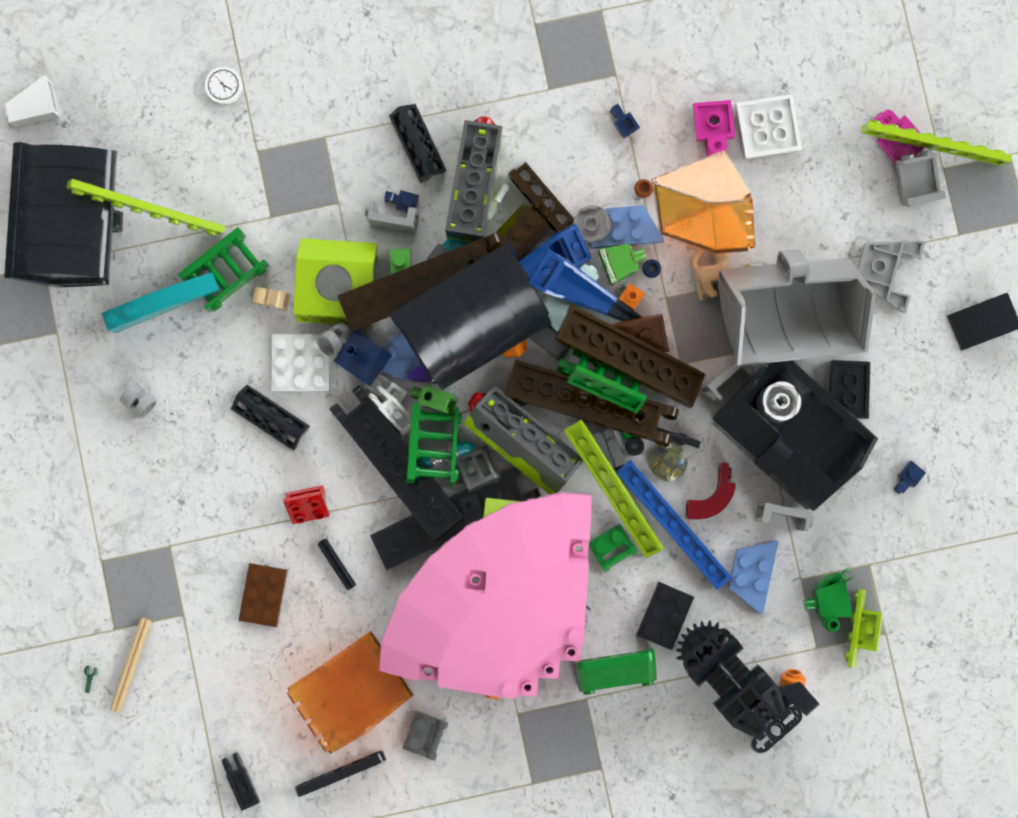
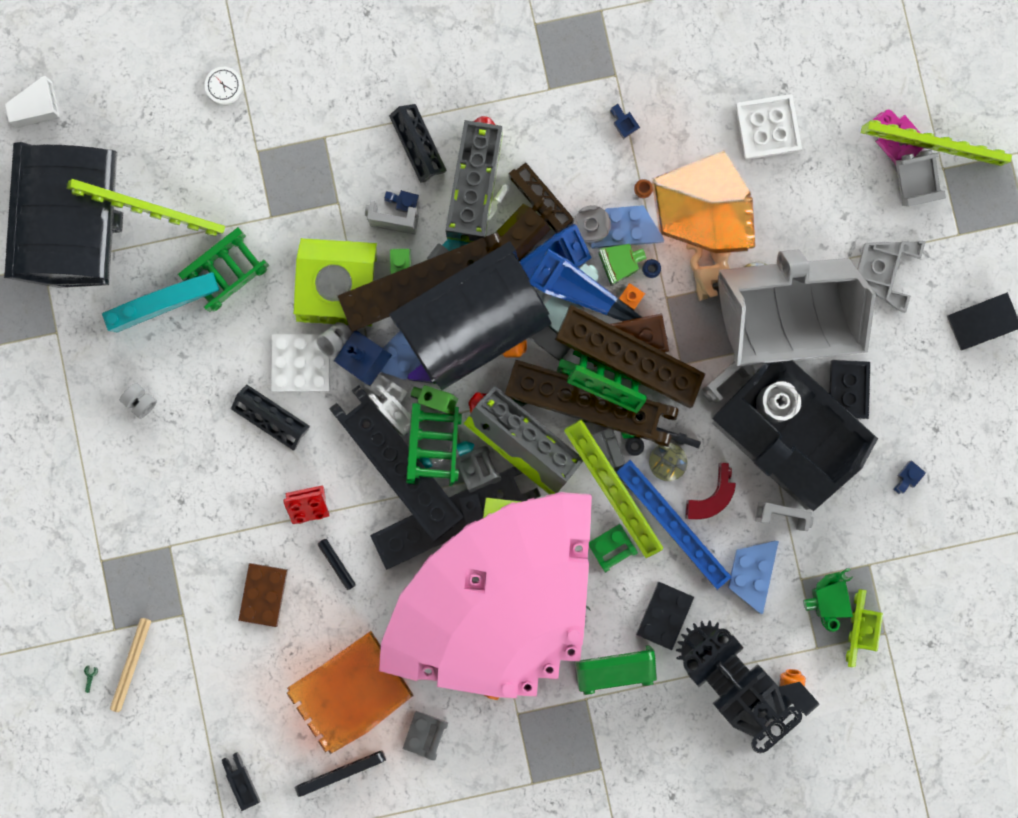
(269, 297): tan leg -> none
(713, 135): dark pink plate -> none

